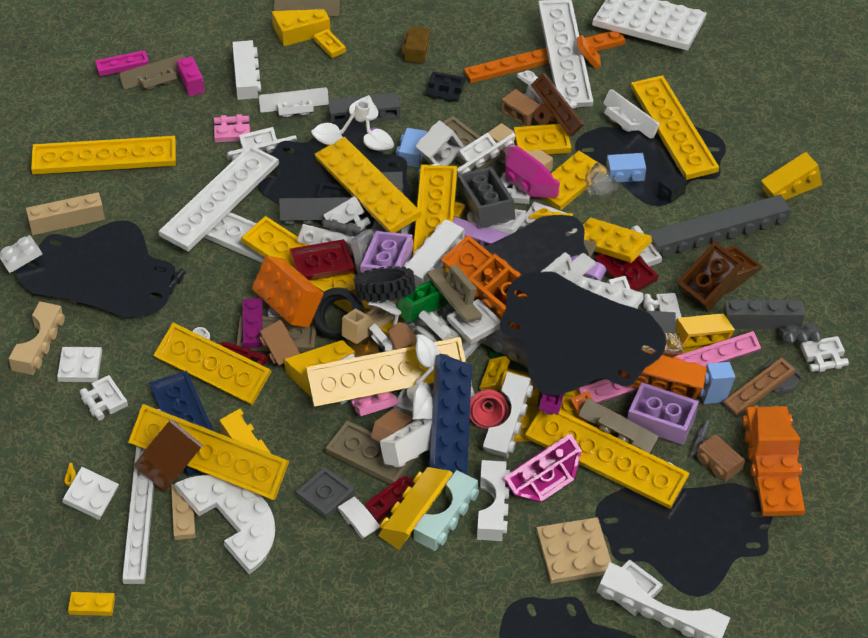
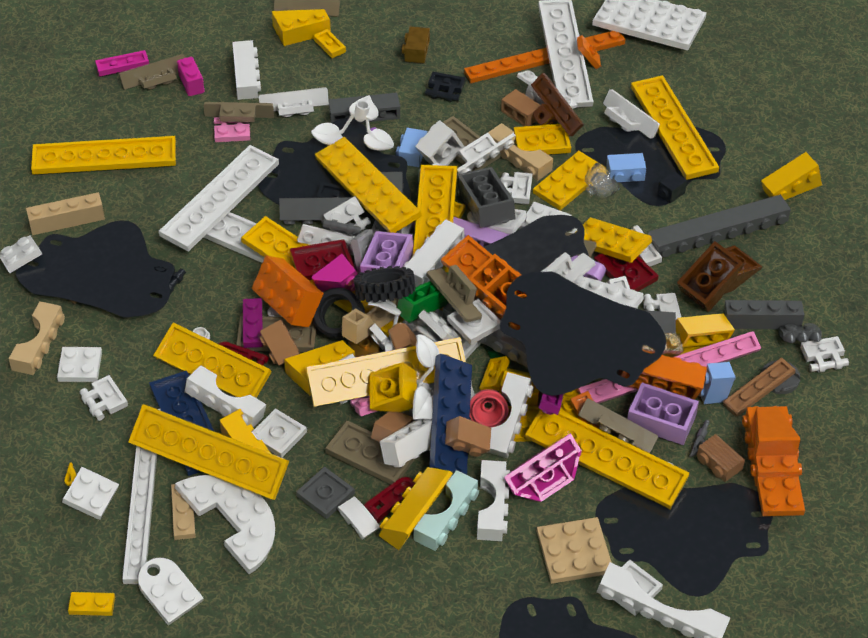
(168, 455): reddish brown slope -> none
(169, 590): none -> white plate
(203, 387): none -> white arch
(238, 111): none -> dark tan bracket
(262, 139): white bracket -> none
(279, 432): none -> white plate
(336, 274): none -> dark pink slope
(393, 388): none -> yellow slope
(468, 436): none -> medium nougat brick
(529, 174): dark pink wedge -> none
(545, 212): yellow hand -> none

